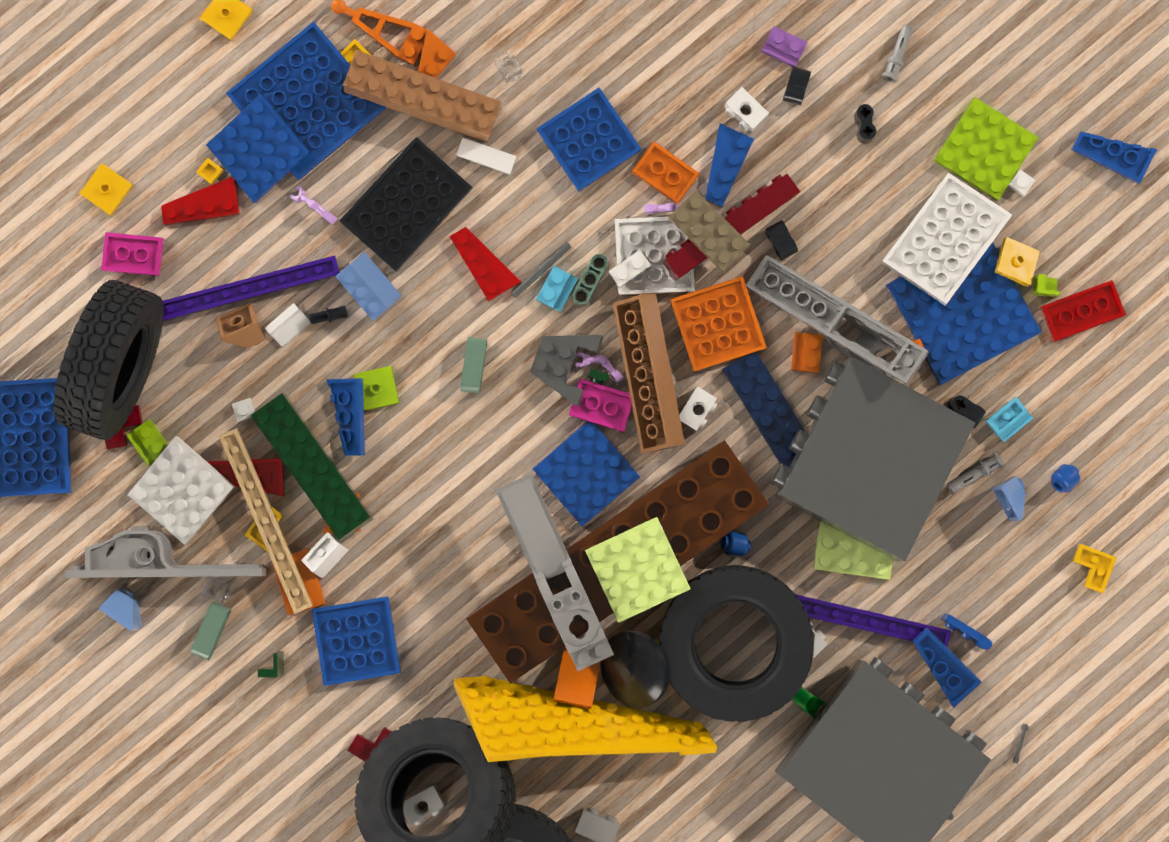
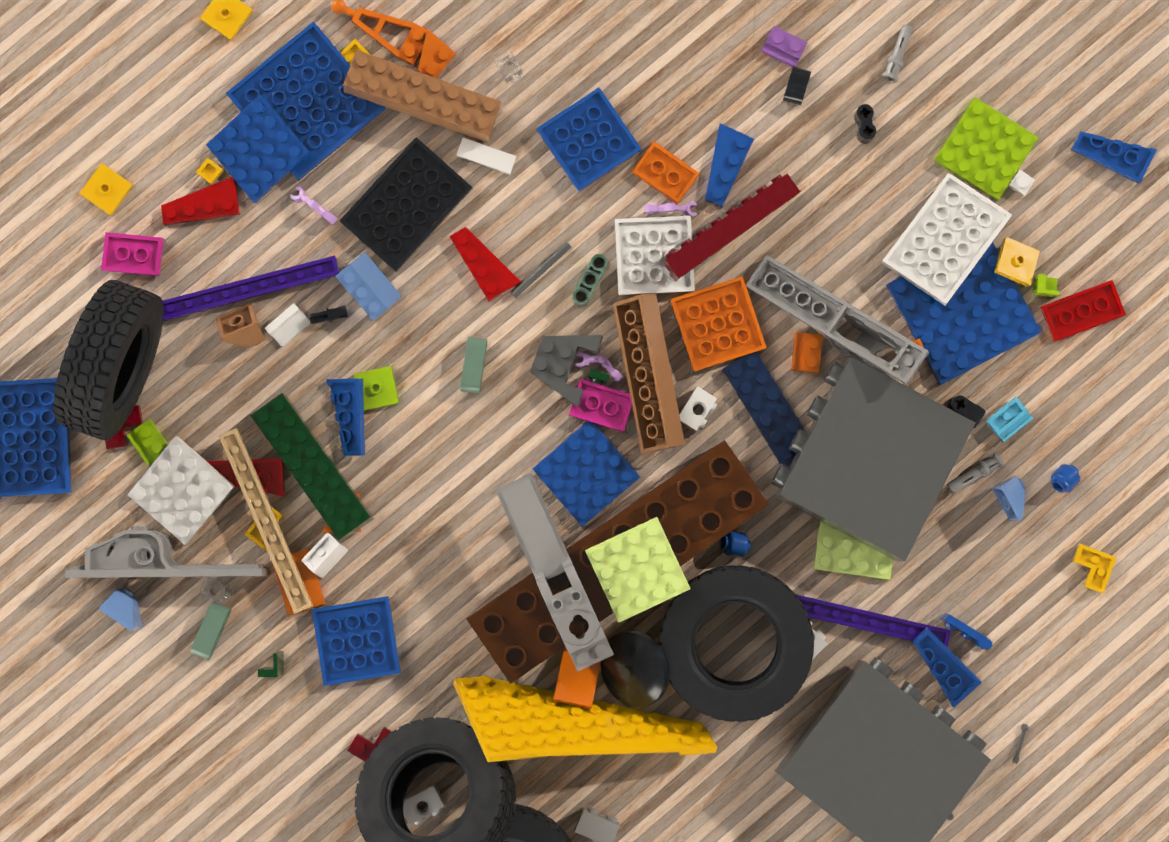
(243, 409): white plate -> none
(557, 289): medium azure plate -> none
(629, 268): white plate -> none
(708, 231): dark tan plate -> none
(743, 99): white brick -> none
(781, 240): black axle -> none
(807, 701): green piece -> none

